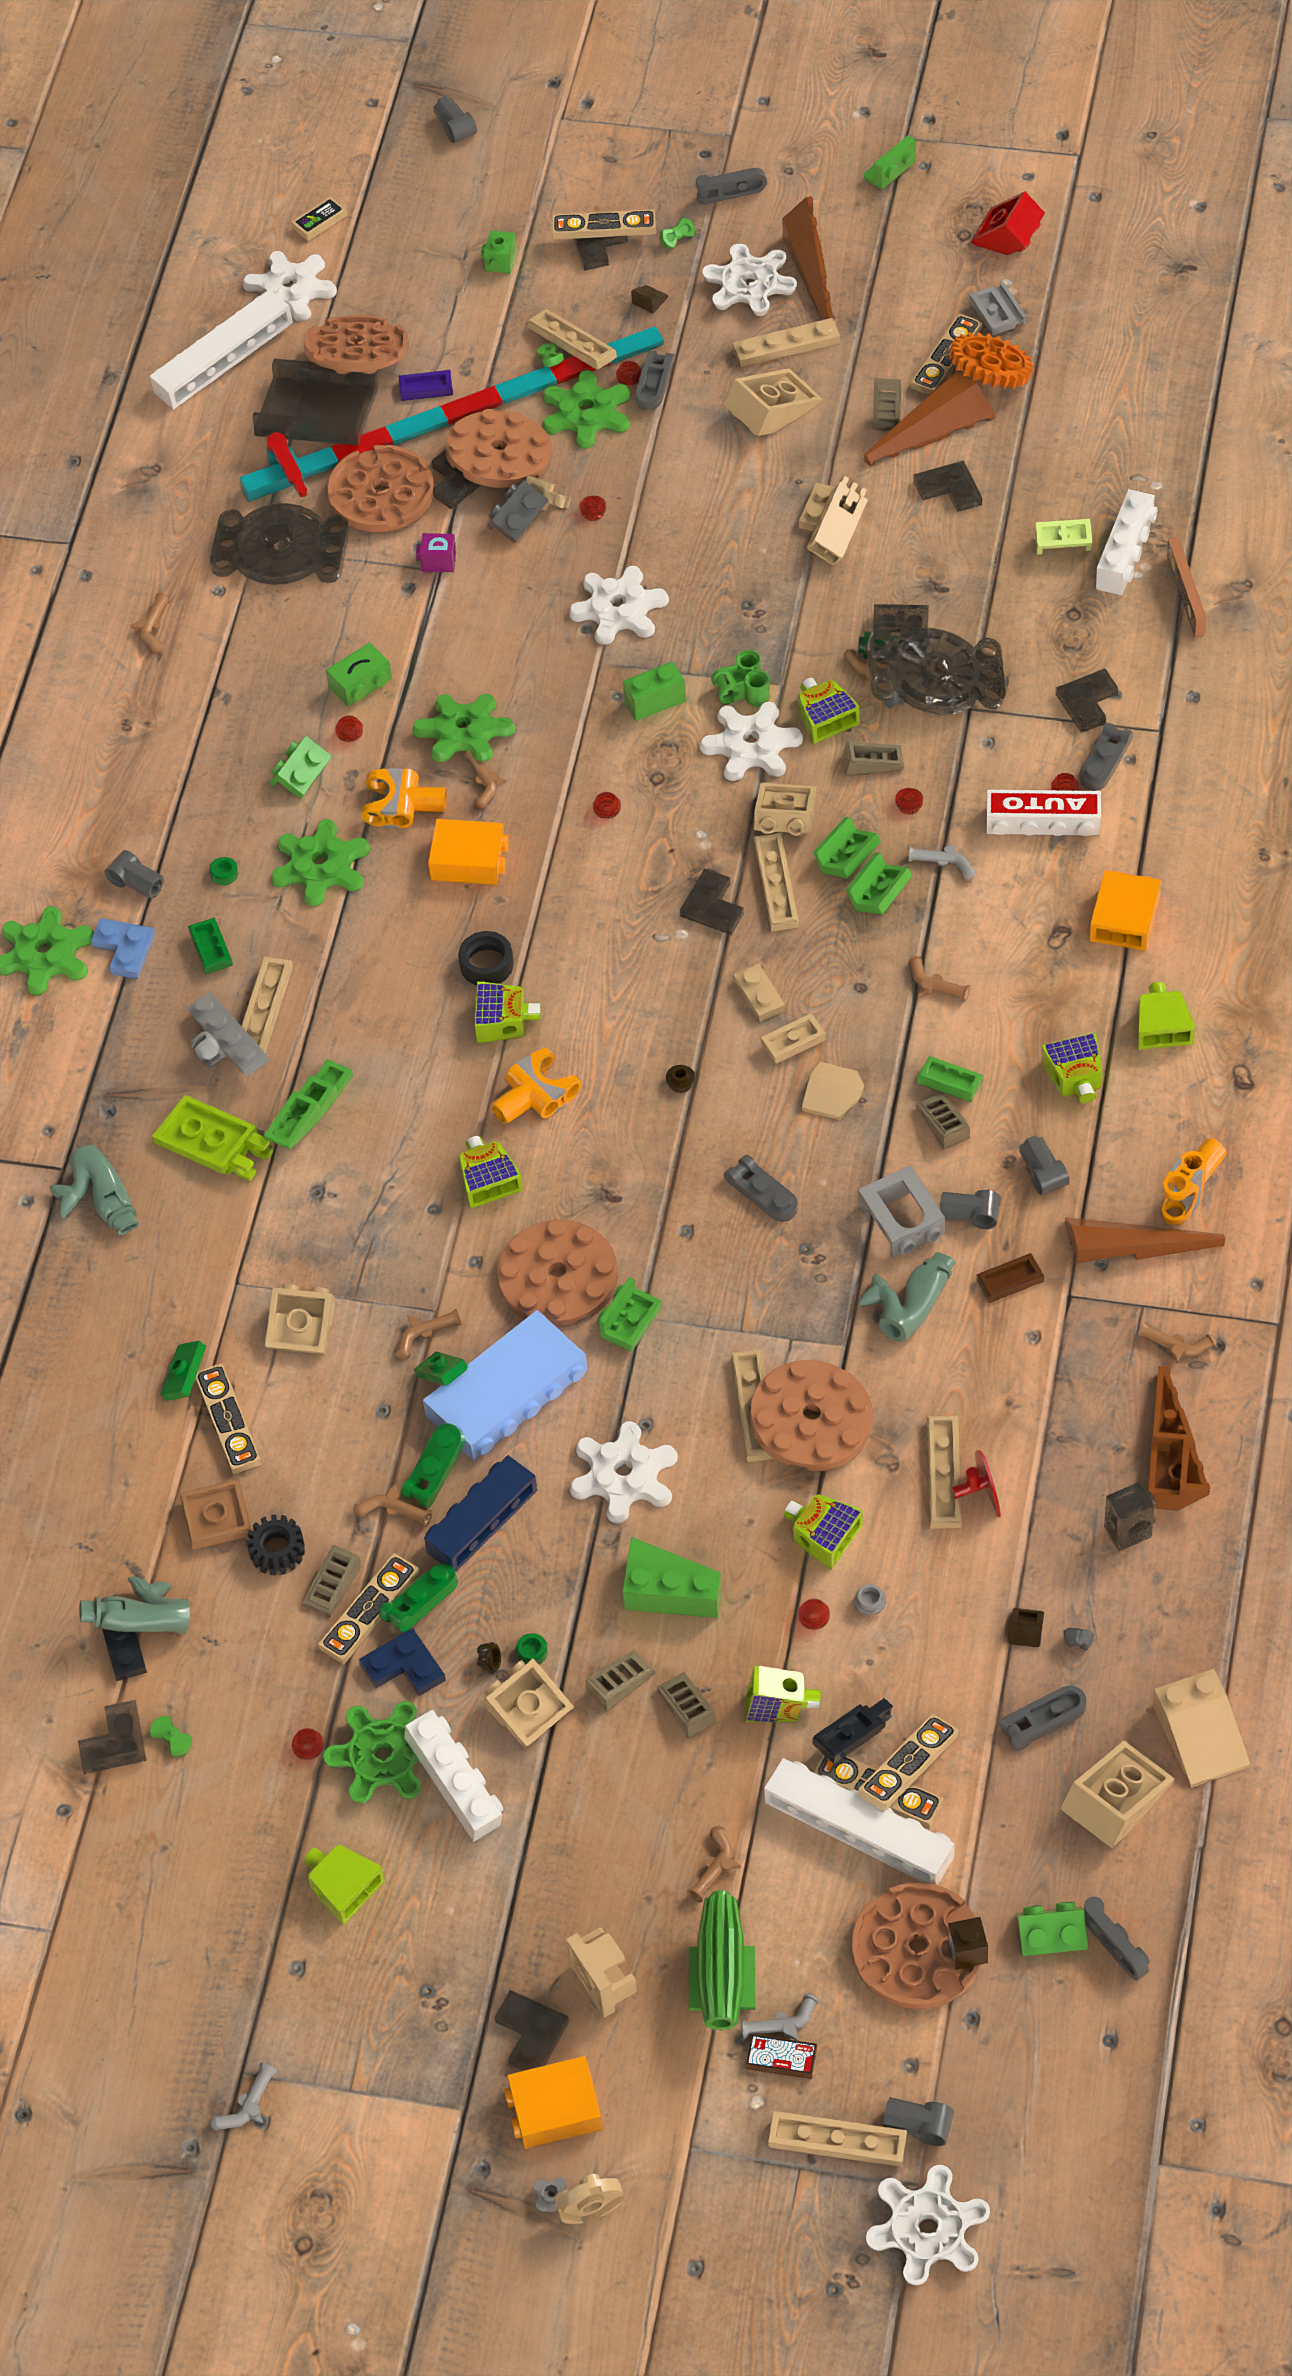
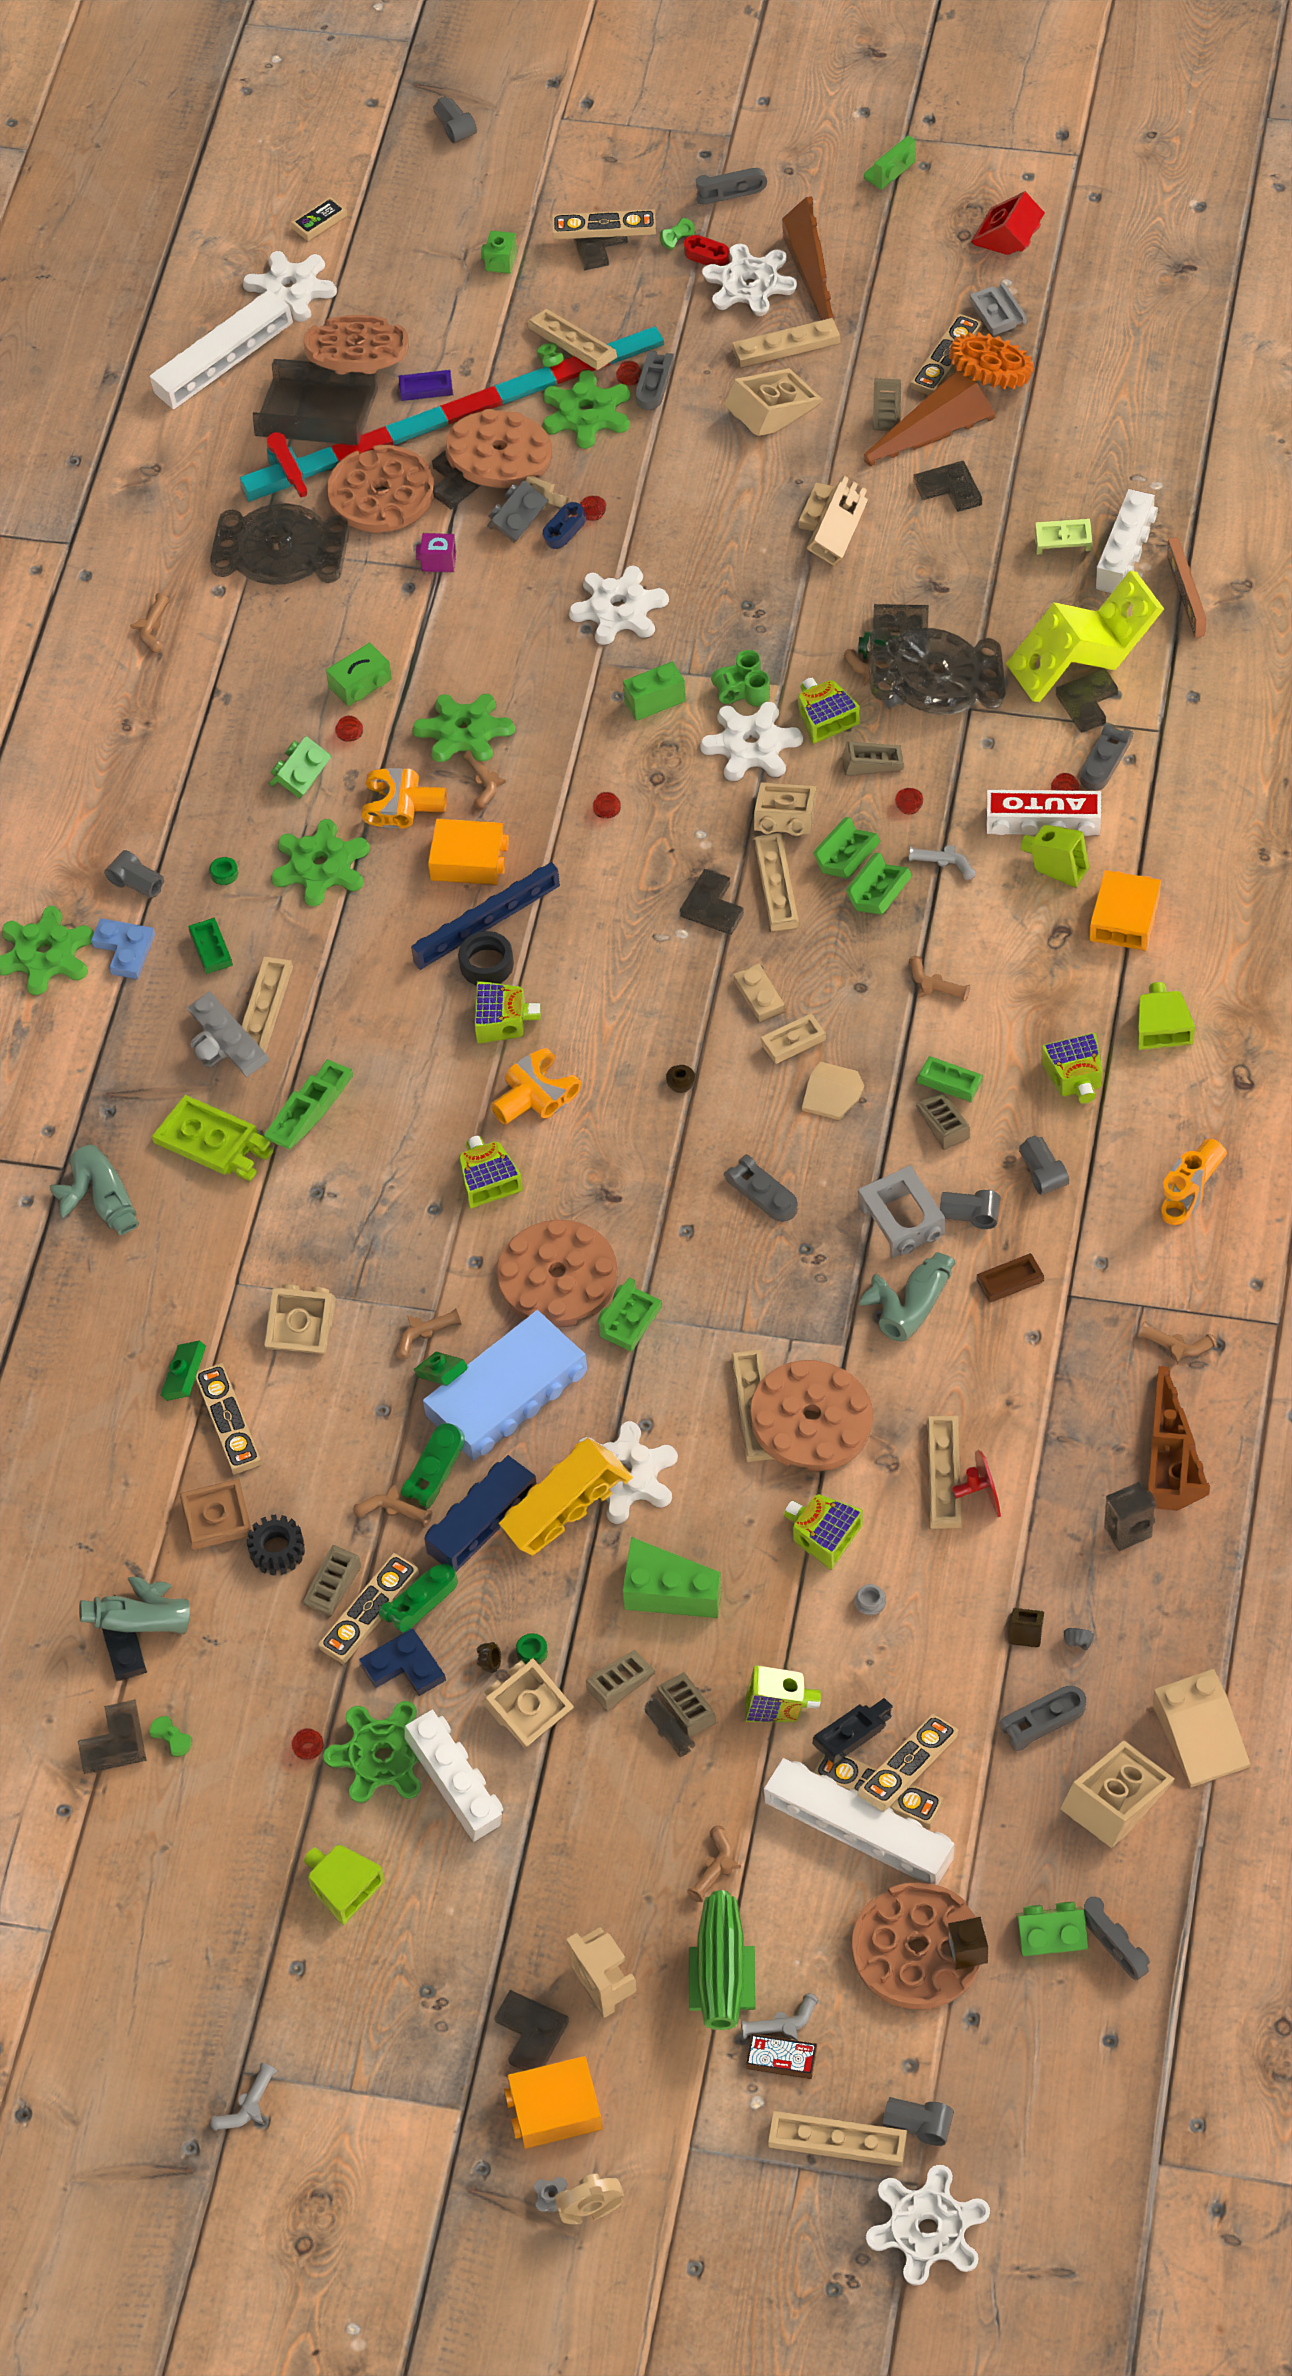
(485, 915): none -> dark blue plate
(564, 525): none -> dark blue beam
(564, 1495): none -> yellow wedge
(648, 298): dark brown slope -> none
(668, 1727): none -> clear smoke axle
(706, 251): none -> red beam
(814, 1606): clear red plate -> none
(1058, 853): none -> lime torso
(1084, 636): none -> neon yellow bracket
(1105, 1239): dark orange wedge -> none

